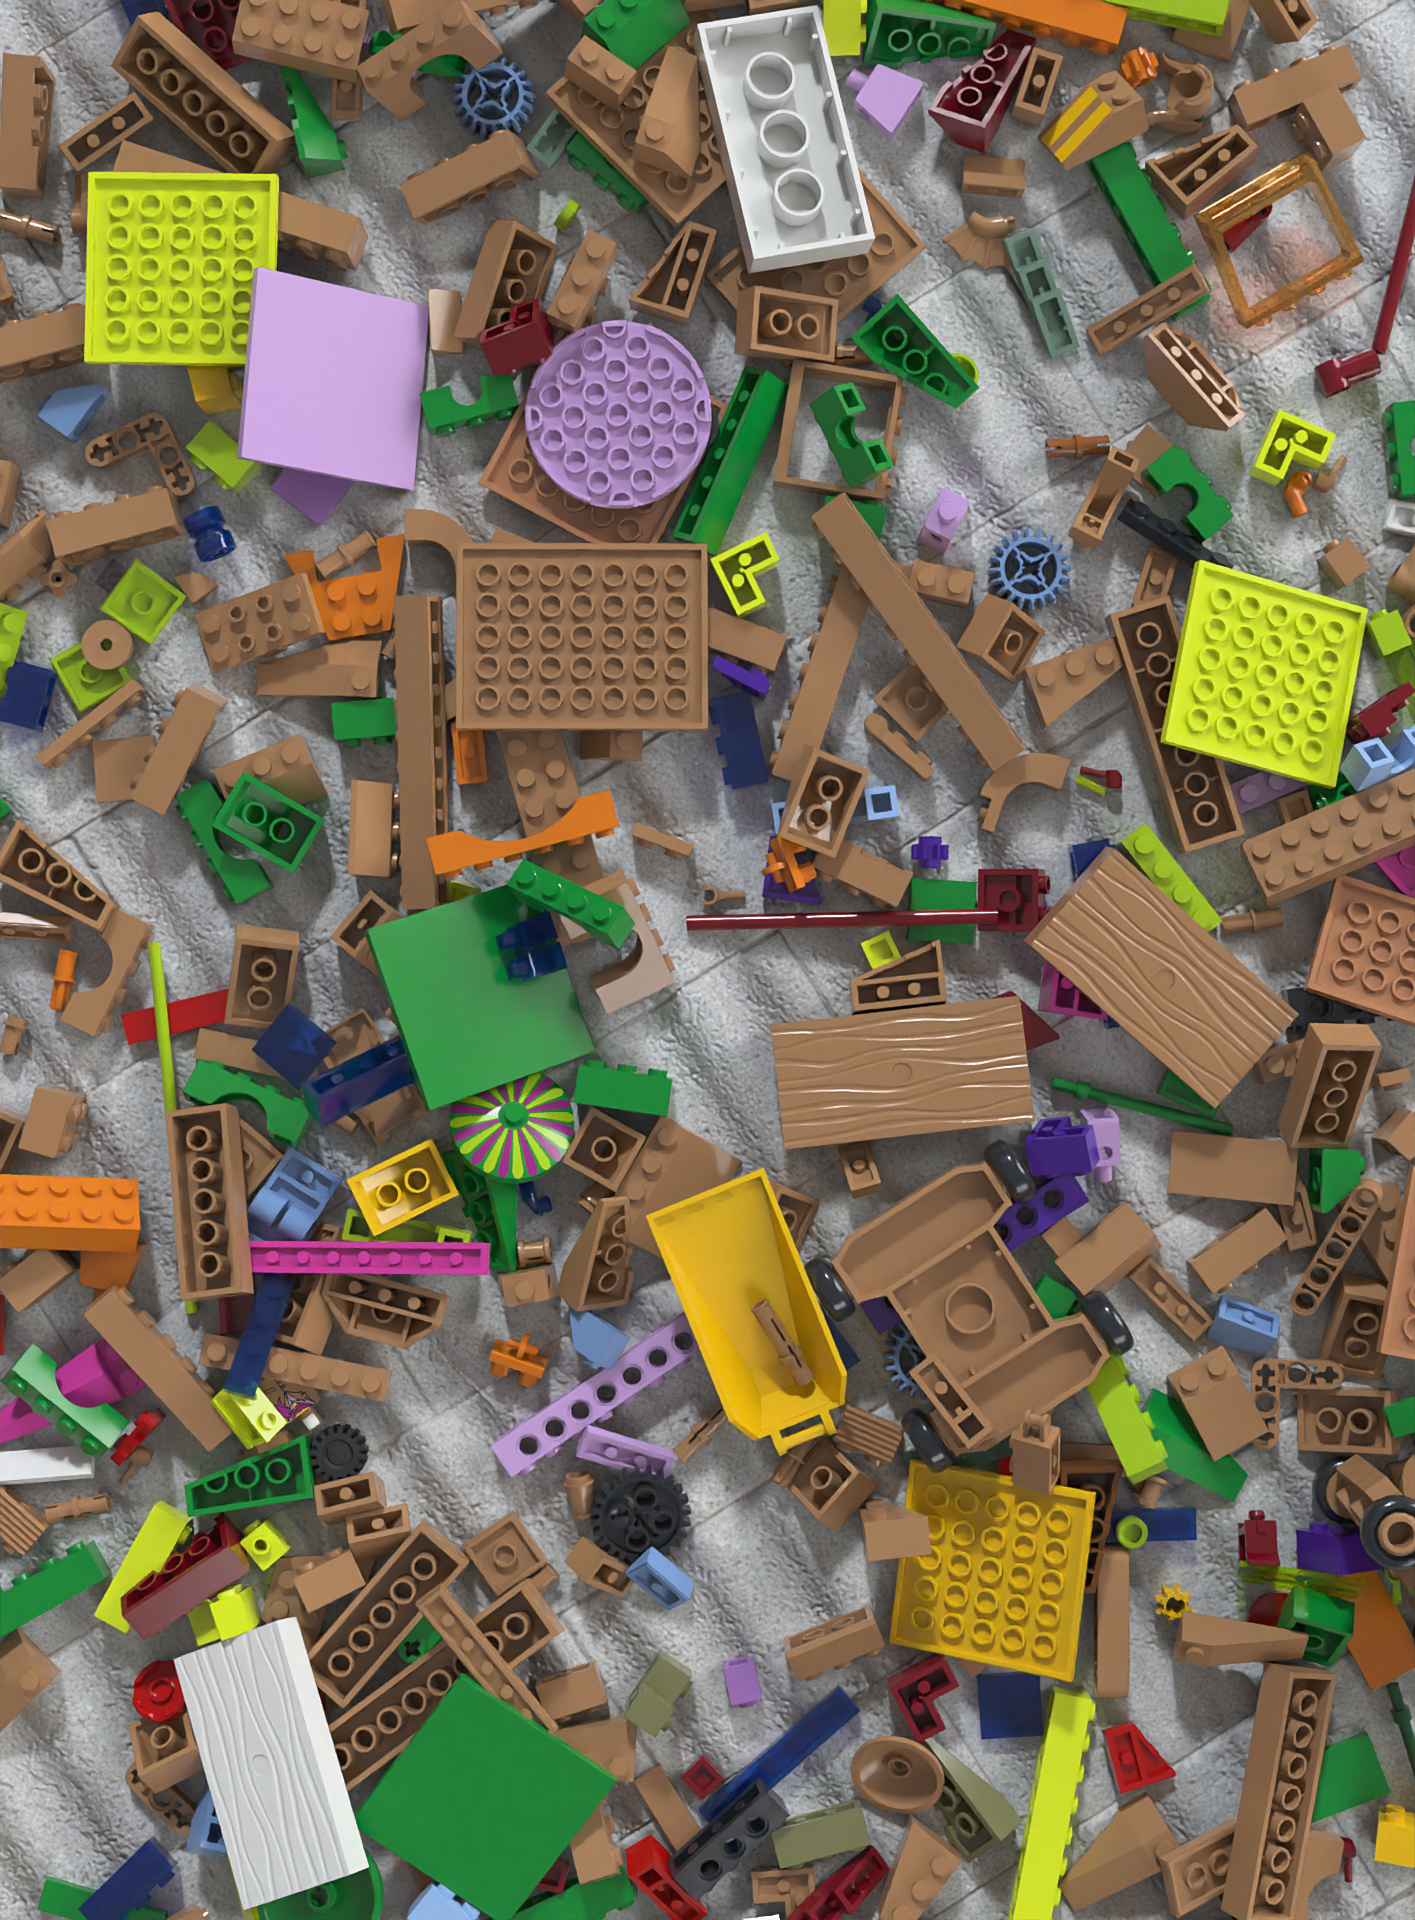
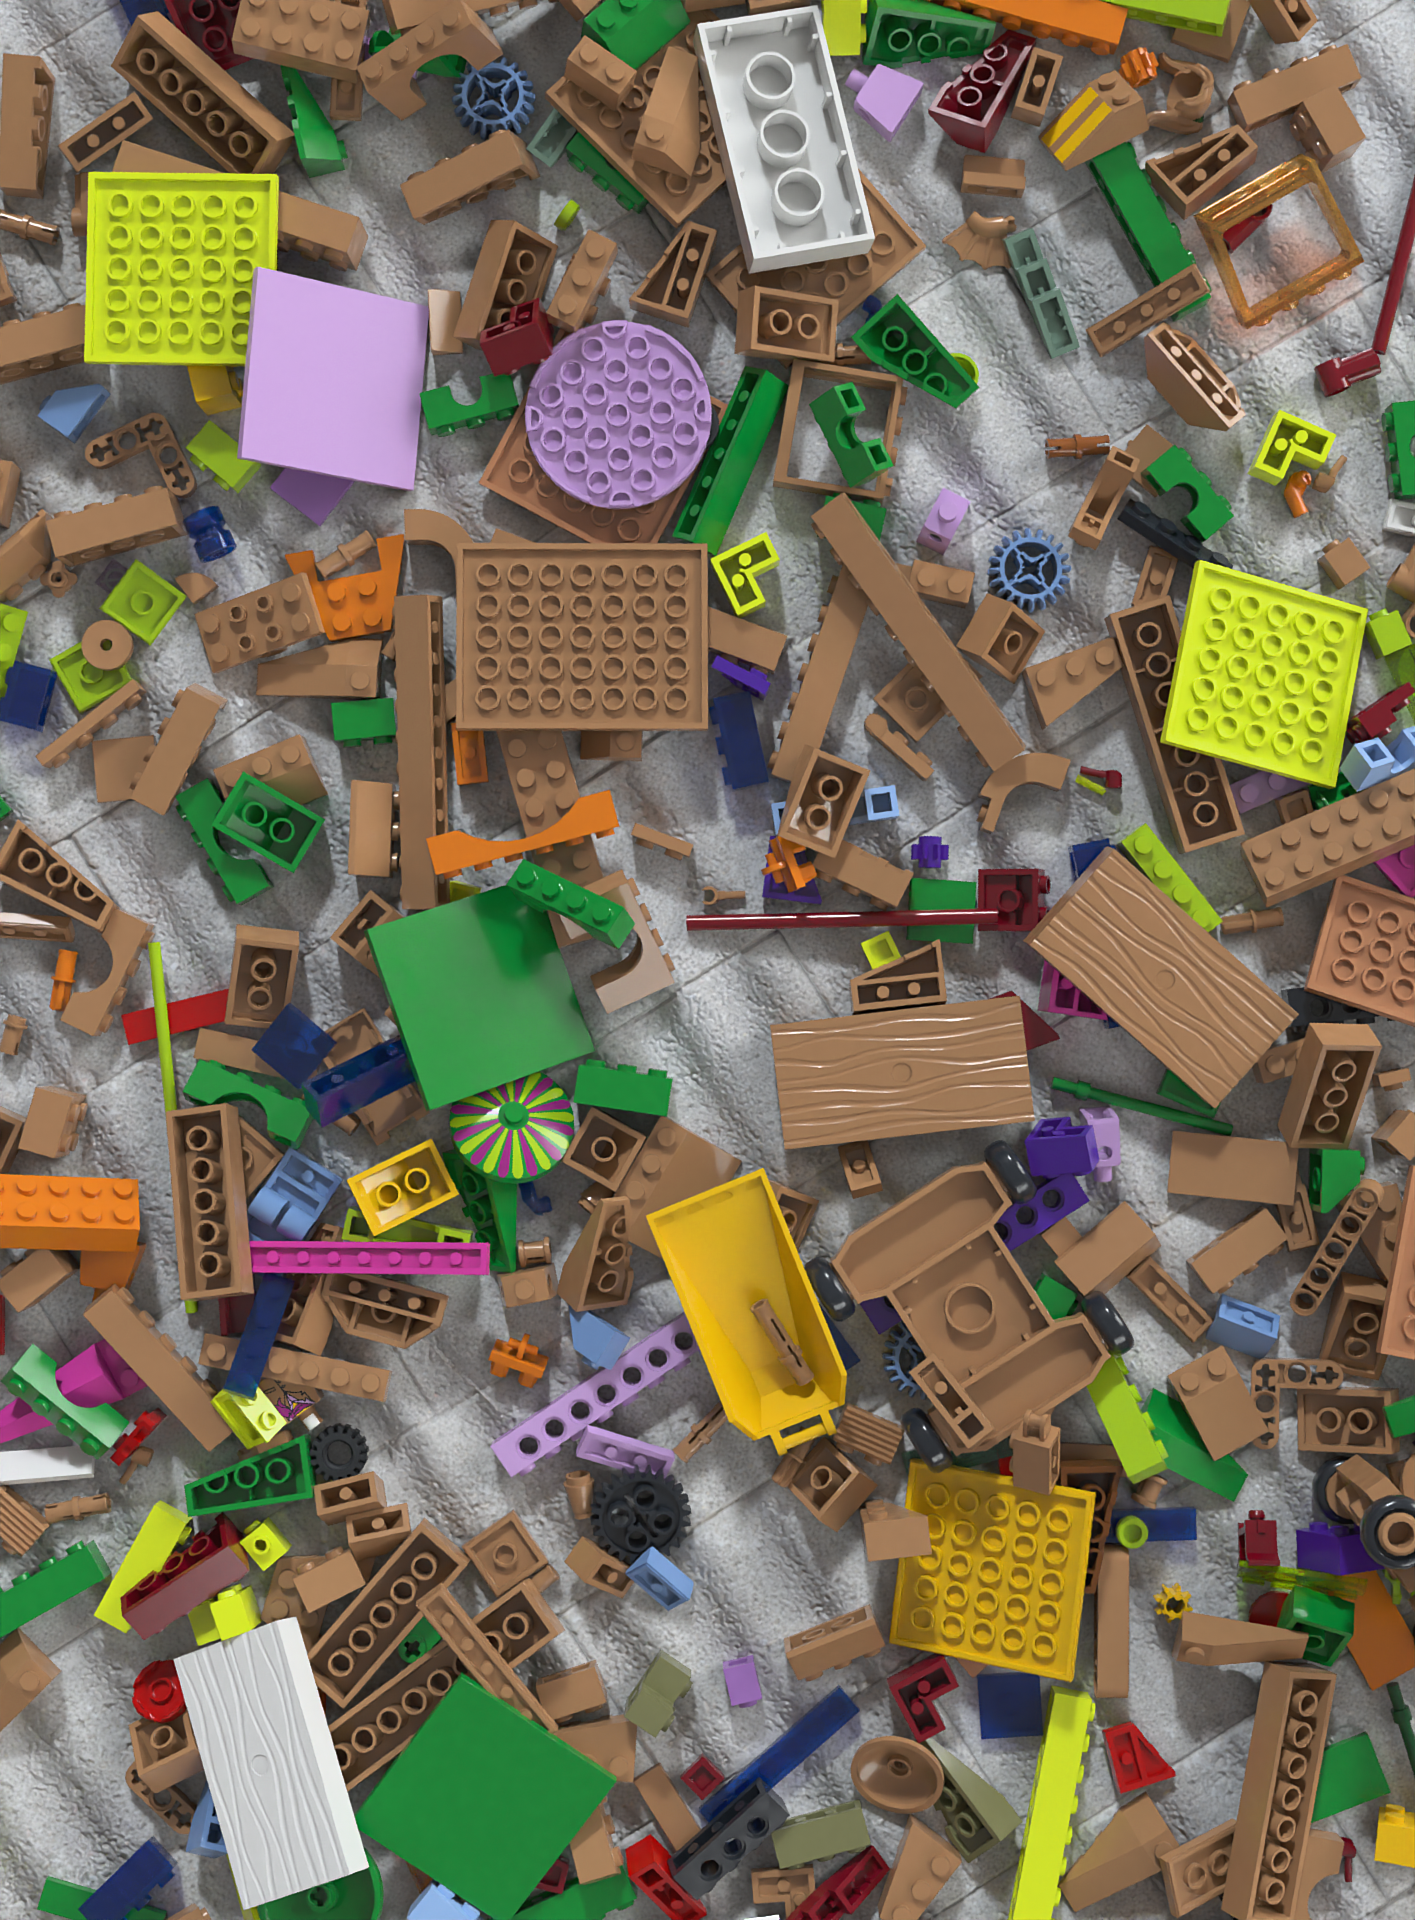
(529, 962): clear blue hips -> none

